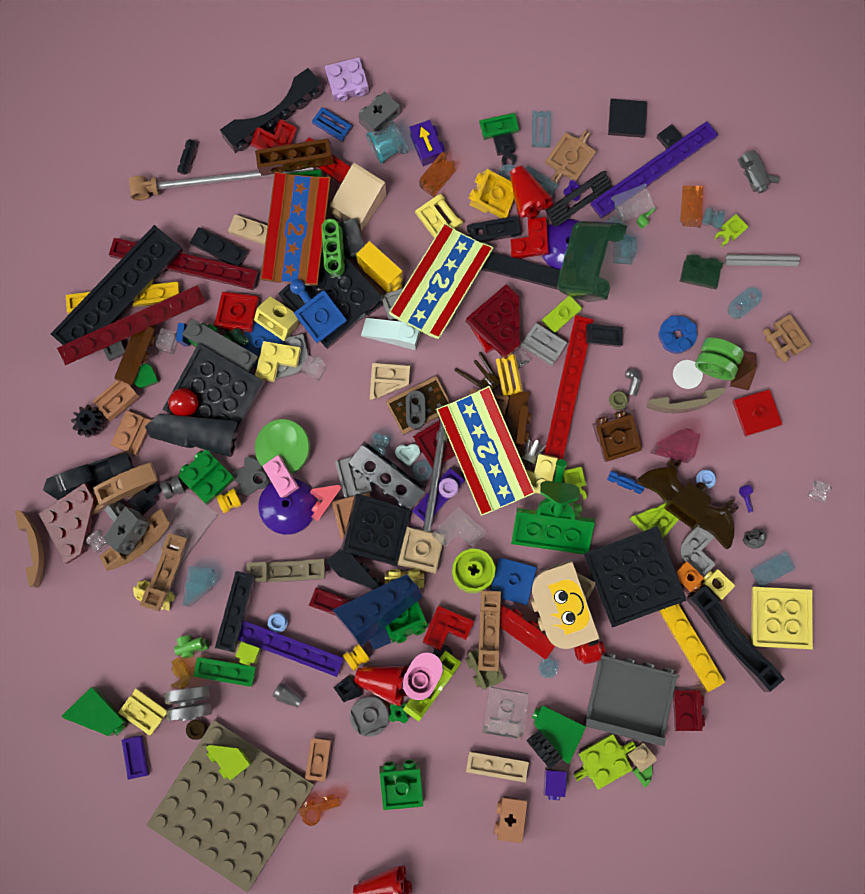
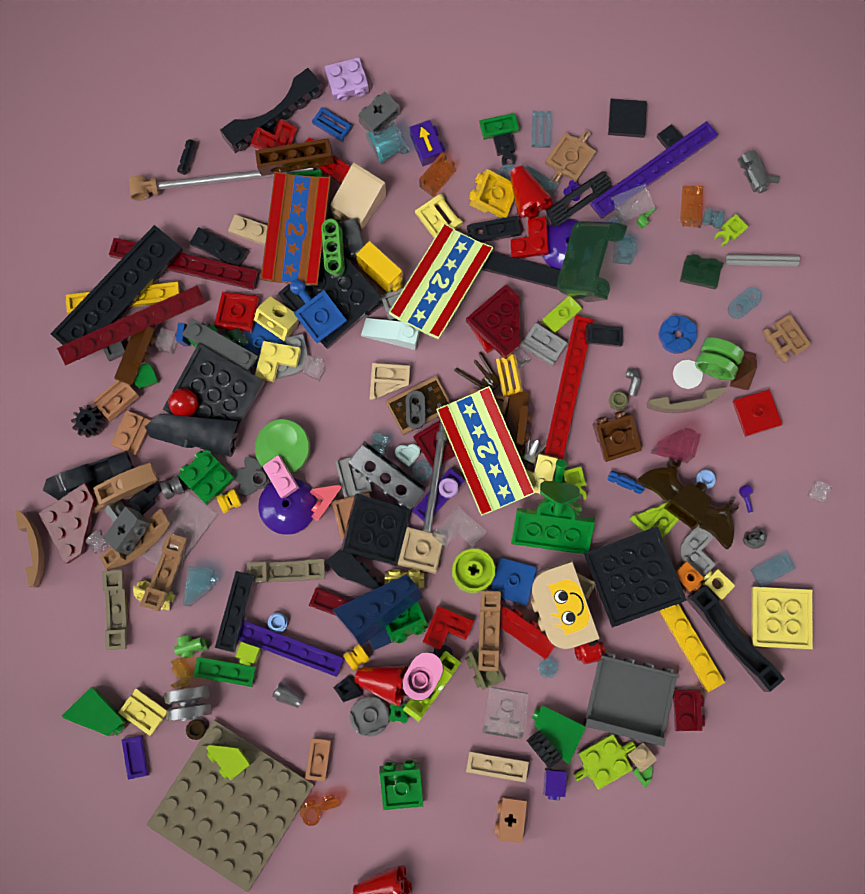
(116, 609): none -> dark tan slope

